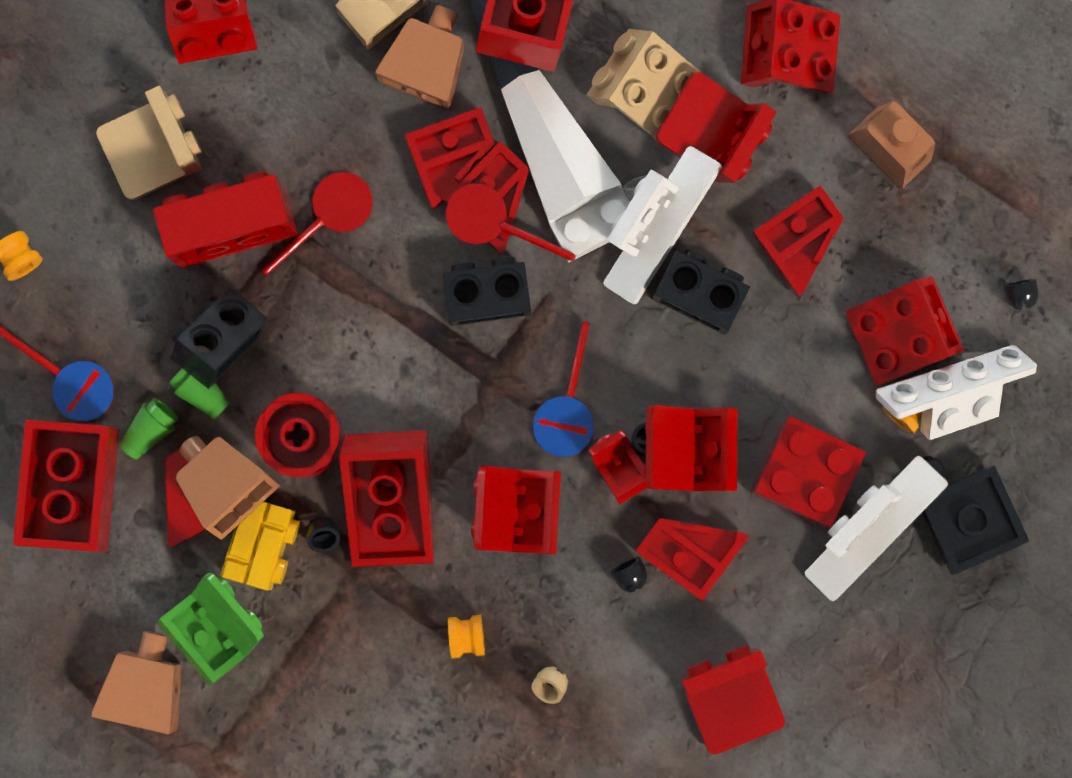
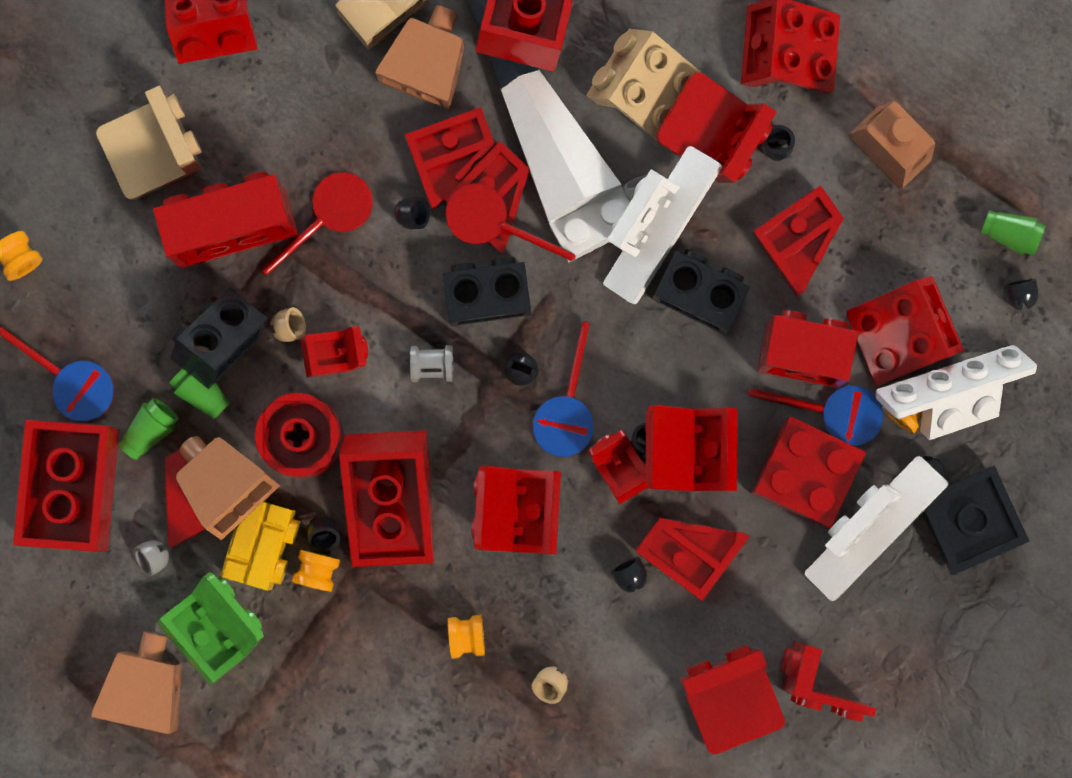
(150, 558): none -> light grey hinge
(288, 325): none -> tan hinge
(316, 570): none -> light orange wheel
(334, 352): none -> red bracket
(412, 213): none -> black hinge
(431, 363): none -> light grey bush
(518, 377): none -> black hinge
(778, 137): none -> black hinge
(800, 670): none -> red bracket
(807, 349): none -> red brick
(848, 414): none -> blue piece
(1013, 231): none -> bright green cone

